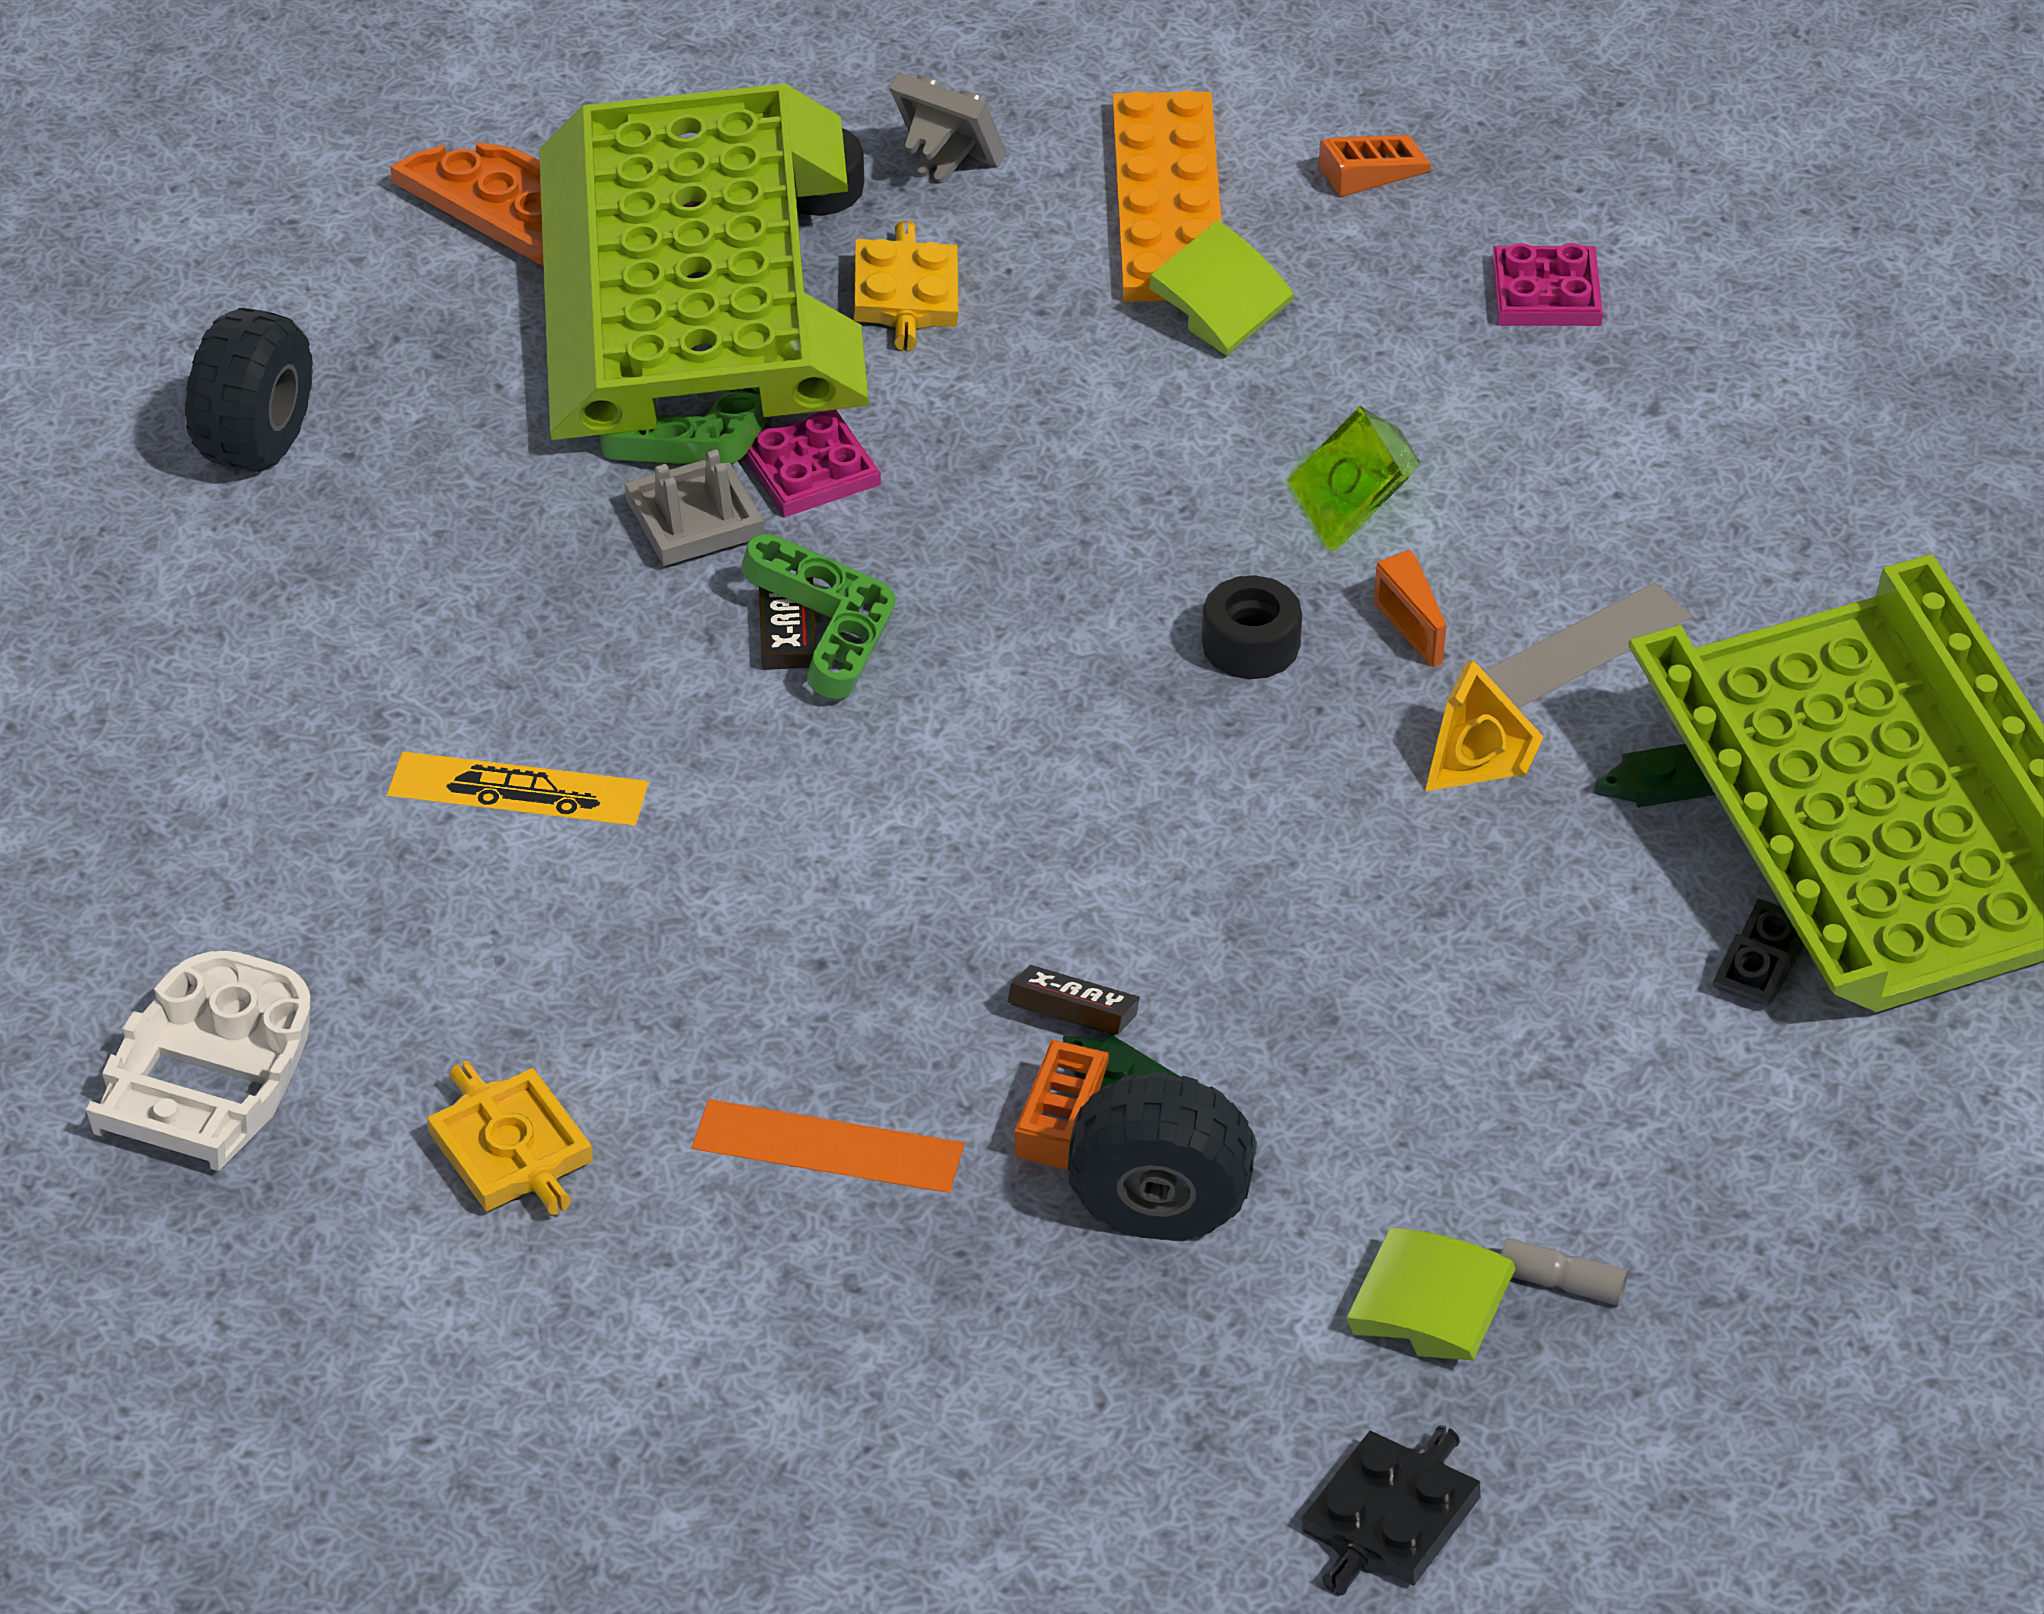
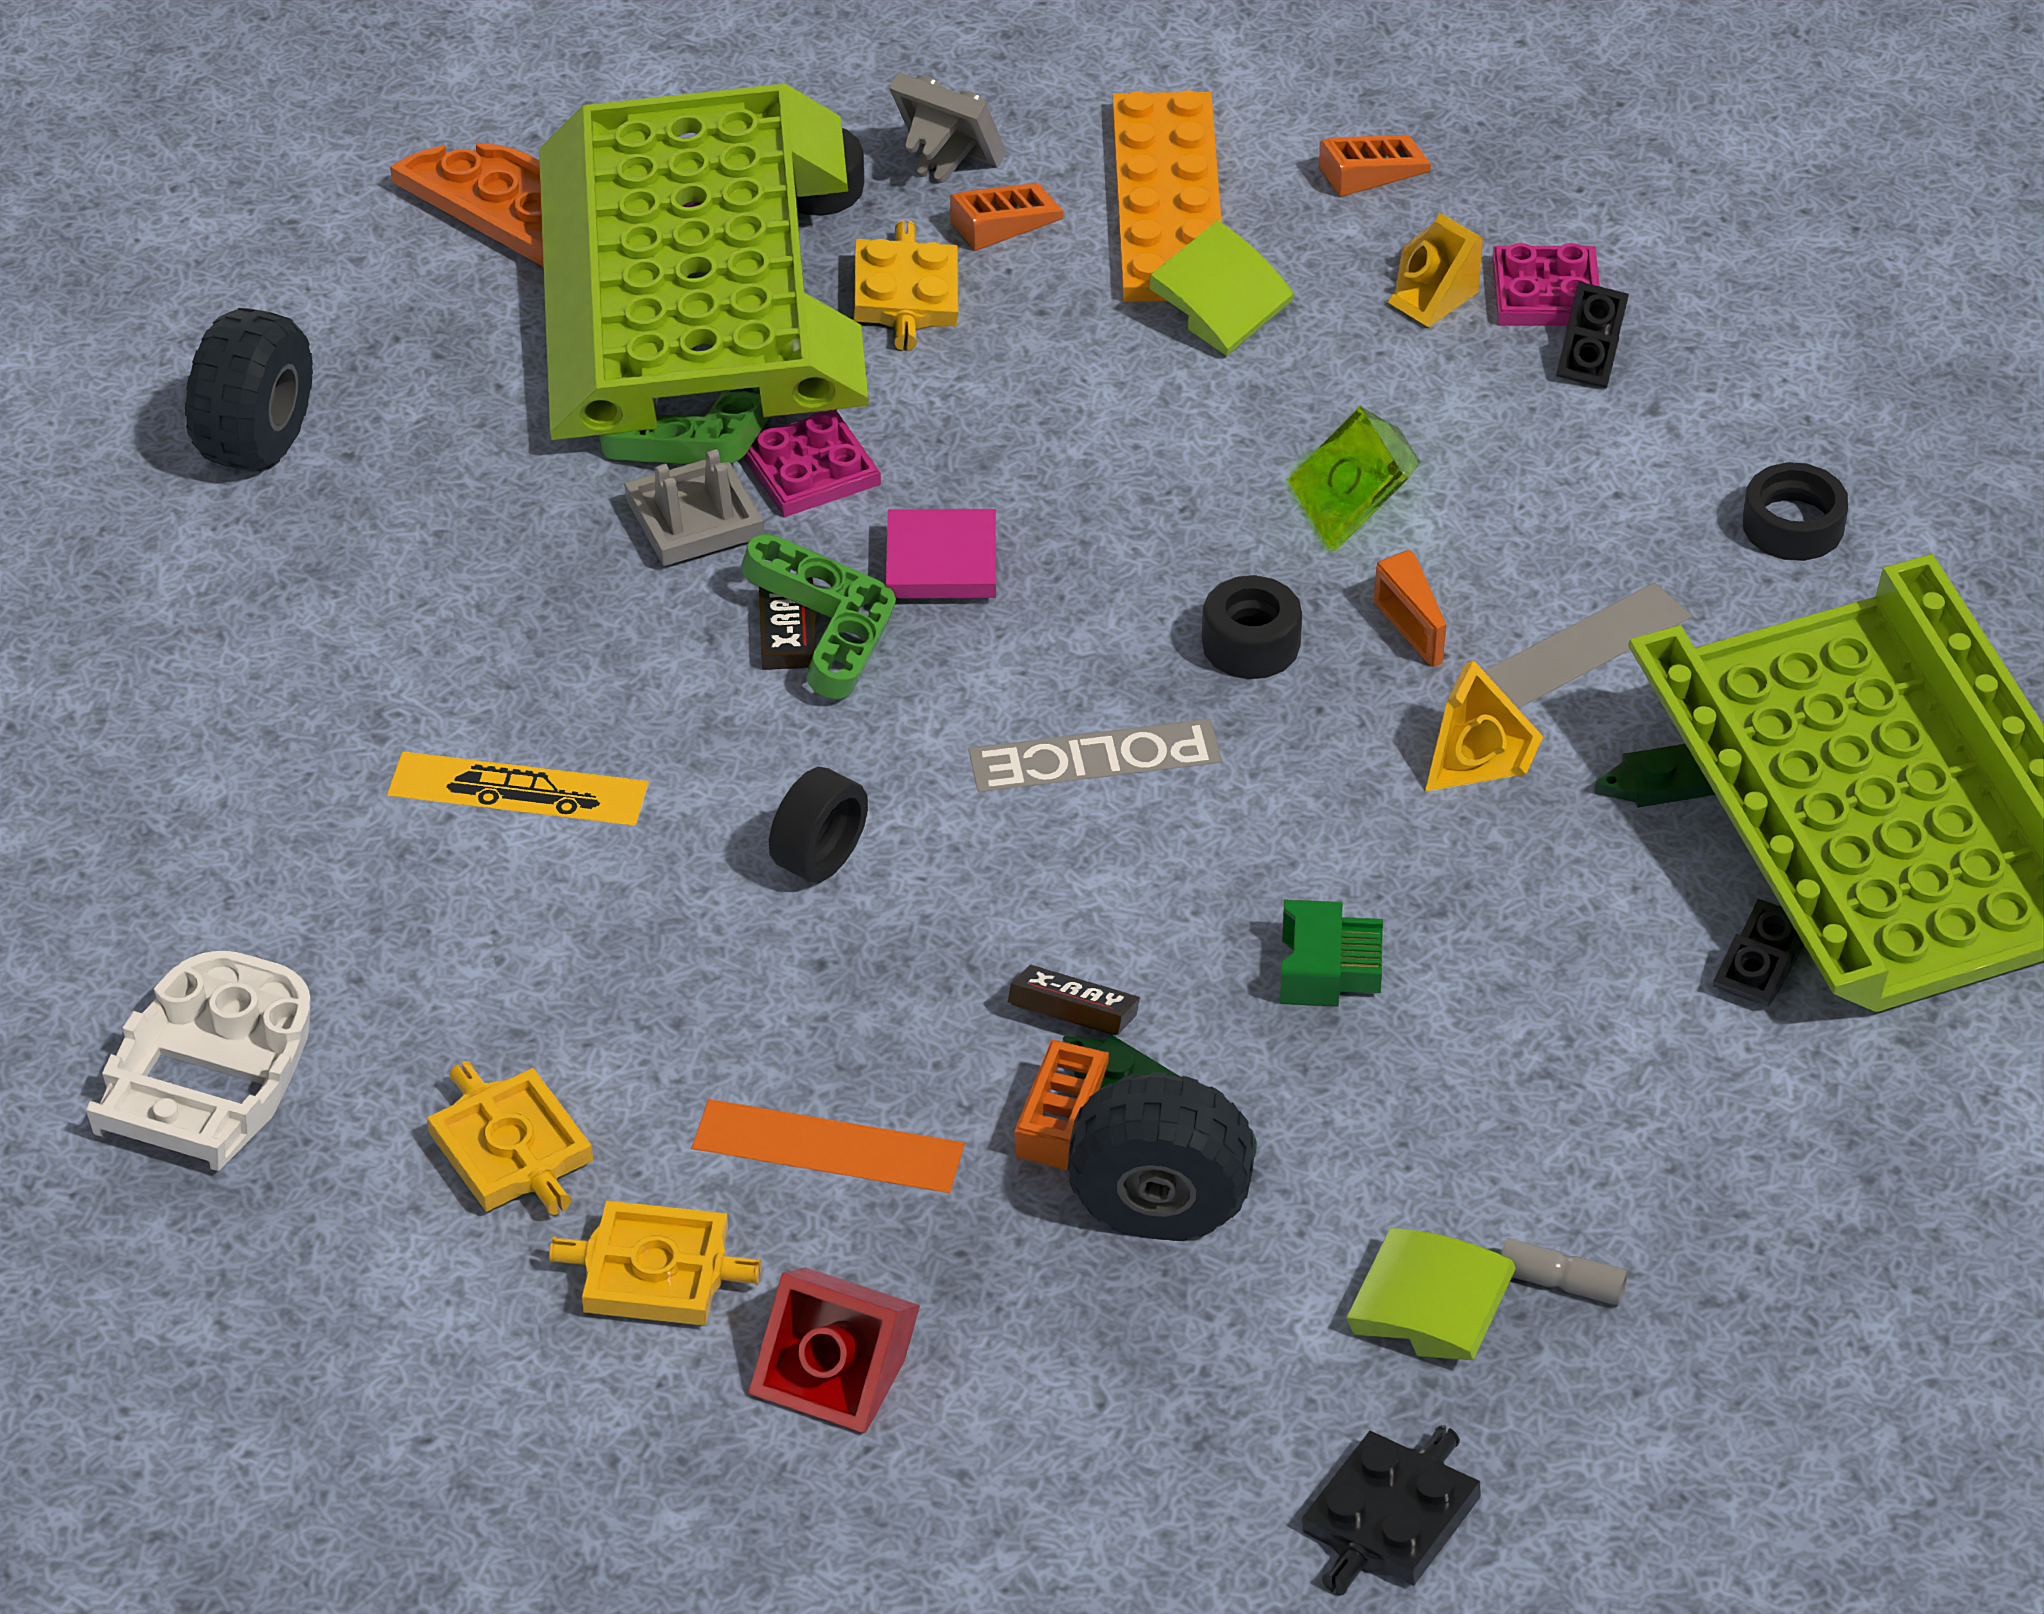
(655, 1262): none -> yellow plate
(818, 824): none -> black tyre
(832, 1347): none -> red slope
(941, 553): none -> dark pink tile
(990, 216): none -> orange slope
(1094, 755): none -> light grey sticker
(1328, 953): none -> green piece
(1438, 271): none -> yellow slope
(1592, 335): none -> black slope
(1795, 538): none -> black tyre

